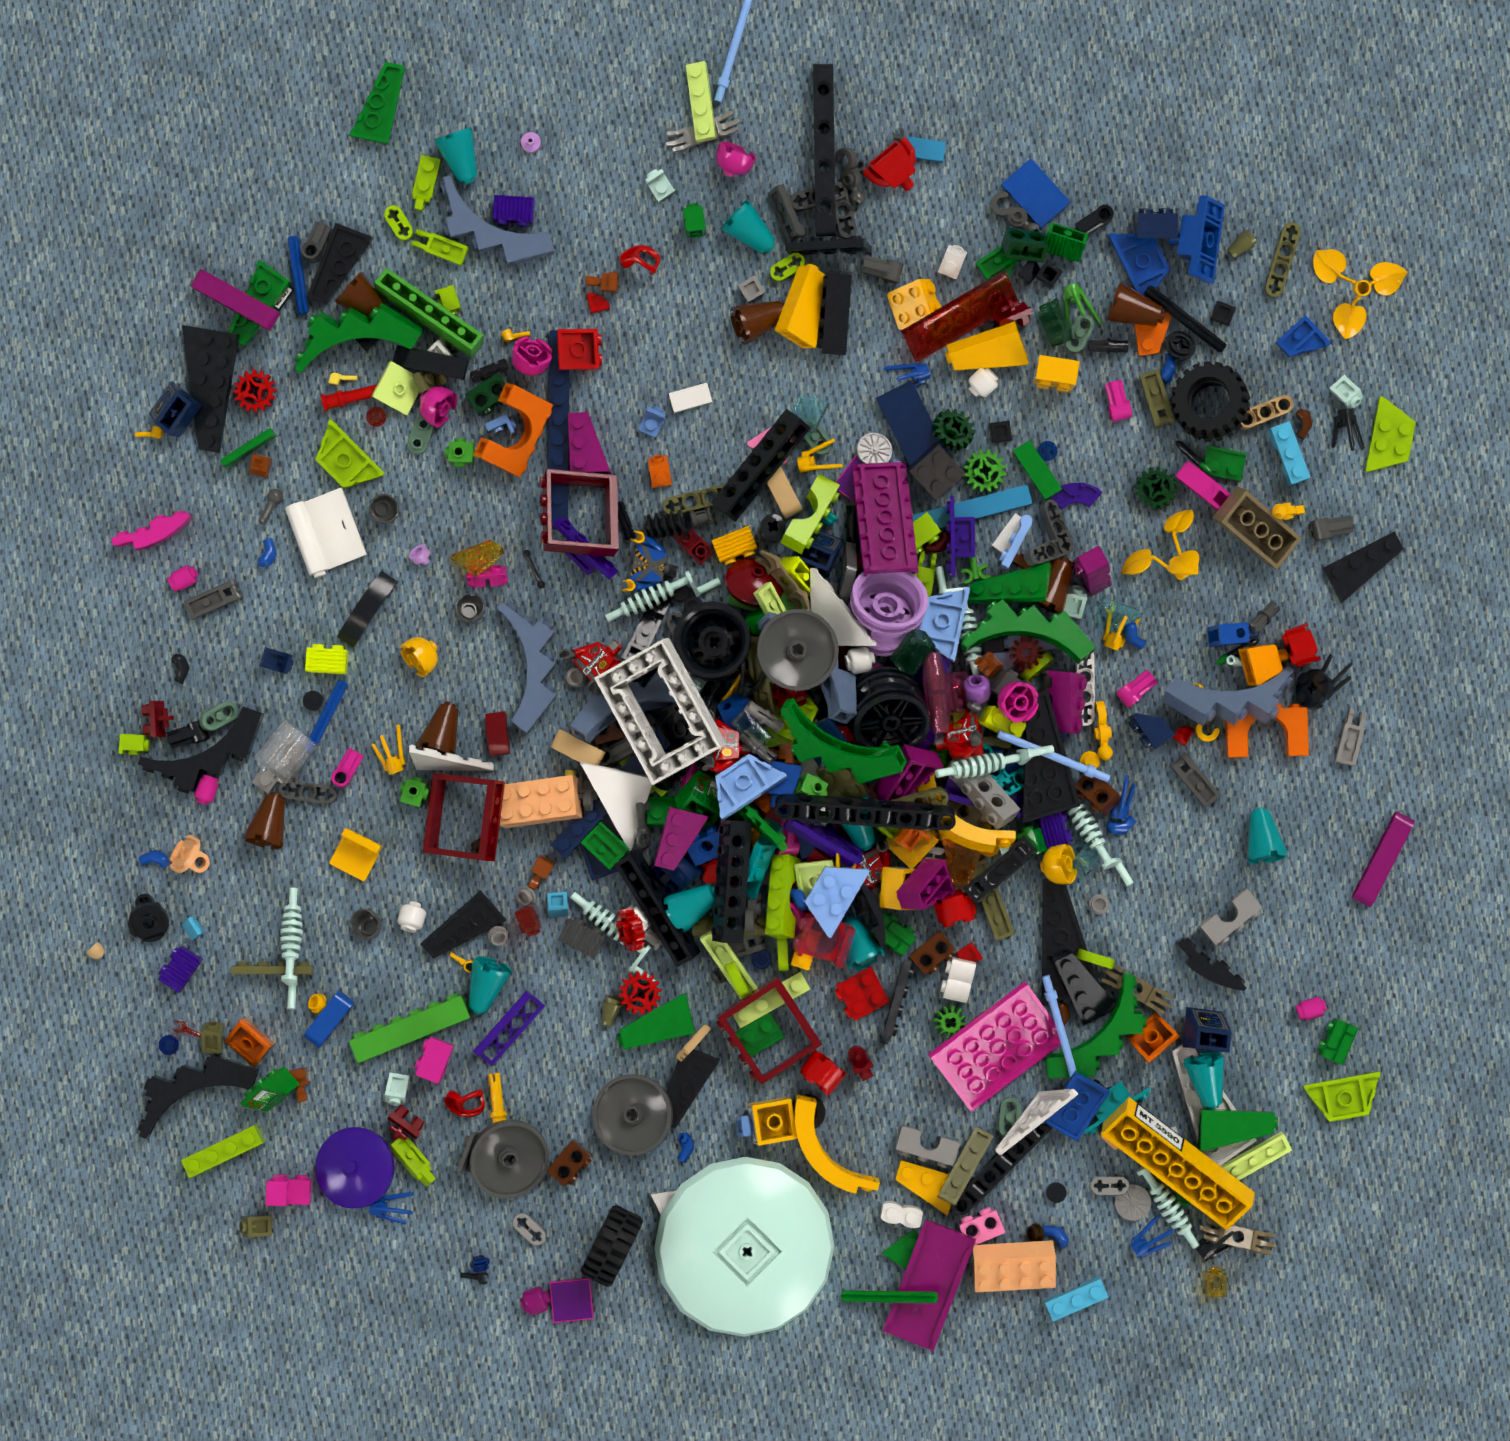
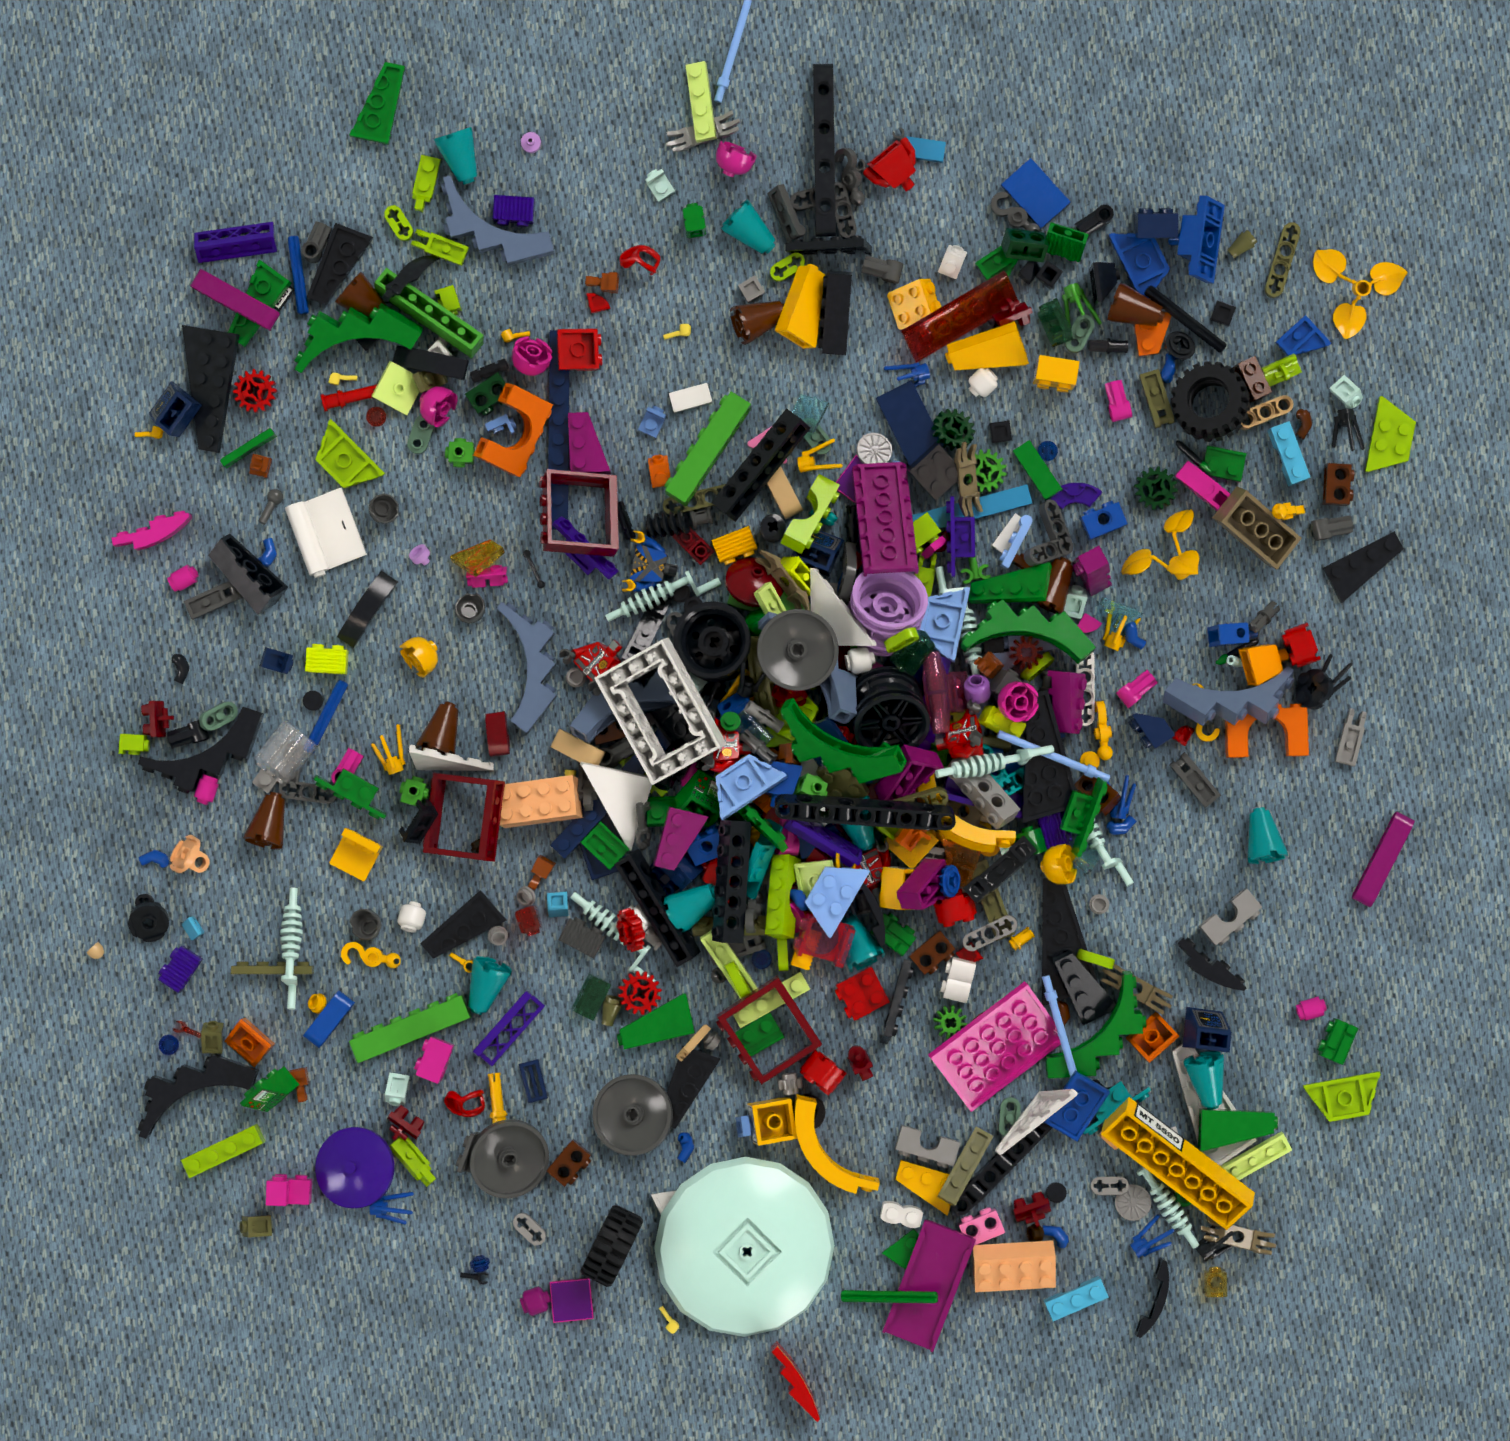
(235, 245): none -> dark purple fence
(247, 574): none -> black wedge
(353, 788): none -> green bracket
(371, 957): none -> yellow piece
(408, 274): none -> black sword
(421, 823): none -> black hinge
(541, 1080): none -> dark blue tile
(591, 997): none -> clear green hinge
(672, 1326): none -> light yellow hand
(685, 330): none -> light yellow hand
(708, 448): none -> bright green brick
(711, 1040): none -> light grey plate
(730, 721): none -> green plate
(790, 1083): none -> light grey gear
(798, 1388): none -> red slope
(901, 640): none -> lime beam
(933, 547): none -> dark pink tile
(949, 881): none -> blue gear
(967, 492): none -> dark tan piece
(1001, 921): none -> light grey beam
(1021, 938): none -> yellow pin
(1033, 1211): none -> dark red hips
(1081, 815): none -> green bracket
(1088, 623): none -> dark pink tile
(1103, 280): none -> black slope
(1115, 520): none -> blue brick
(1146, 1323): none -> black slope
(1253, 378): none -> reddish brown brick
(1281, 370): none -> lime hips
(1331, 484): none -> reddish brown brick

